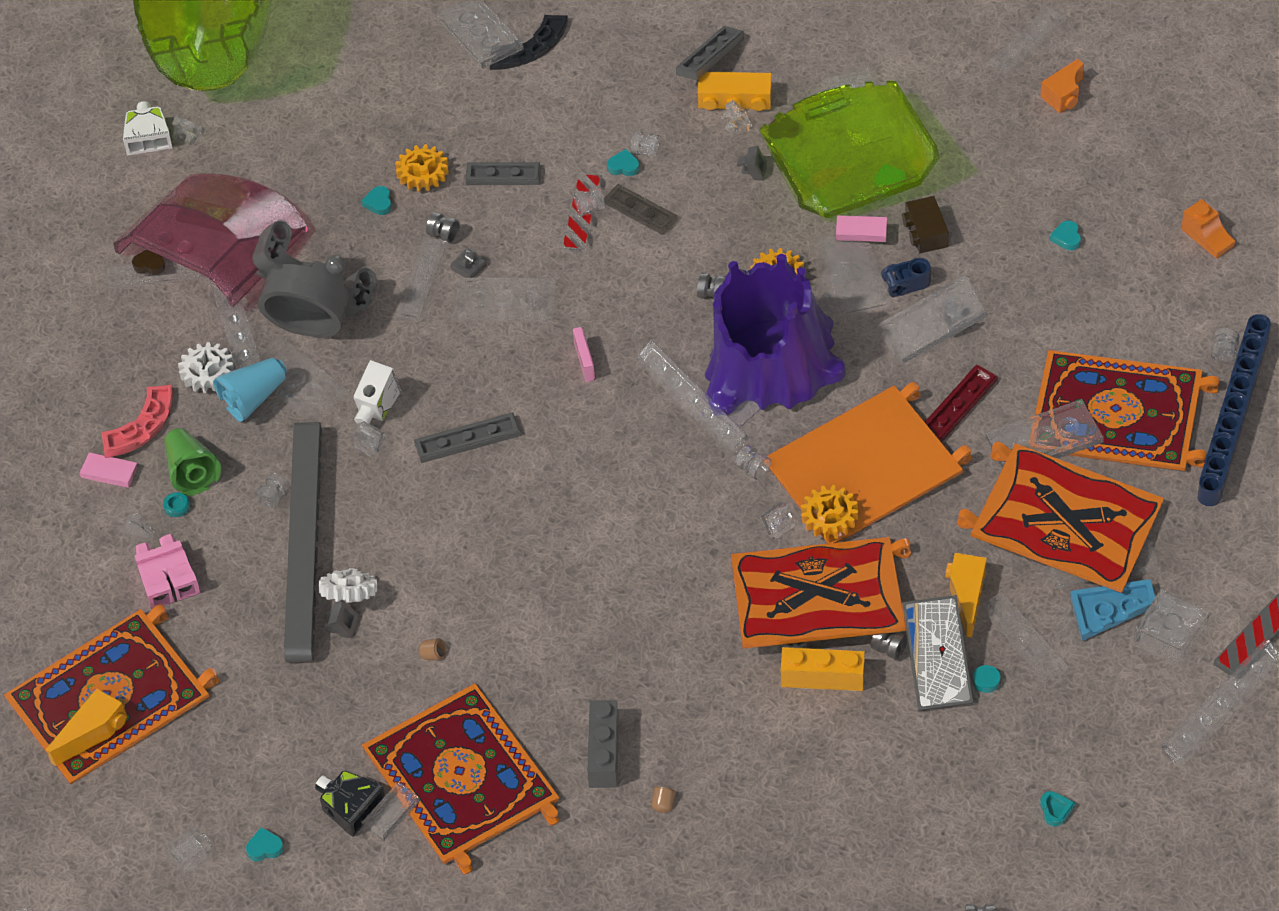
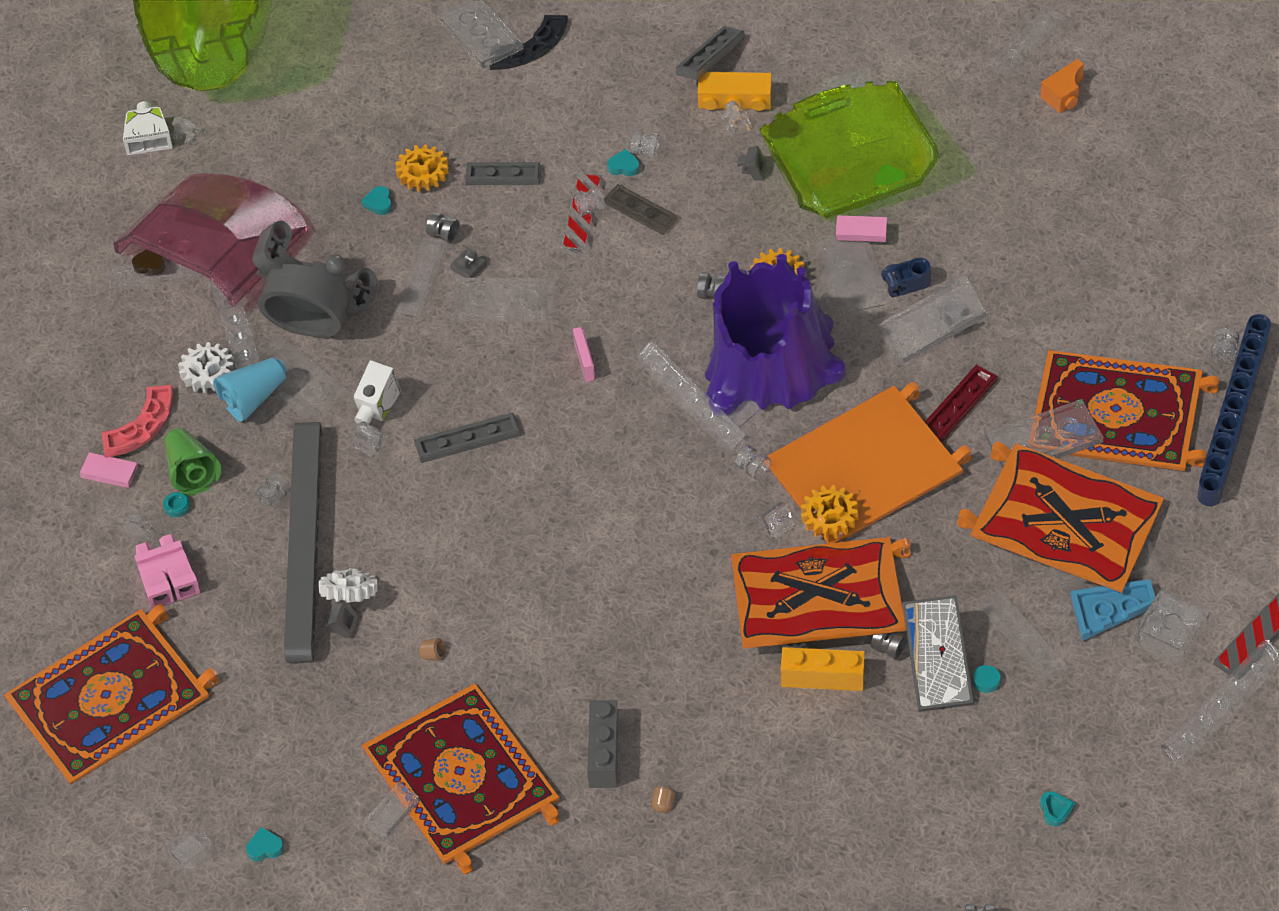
(88, 727): light orange slope -> none
(349, 799): black torso -> none
(925, 224): dark brown brick -> none
(966, 582): light orange slope -> none
(1066, 235): teal tile -> none
(1204, 227): orange arch -> none

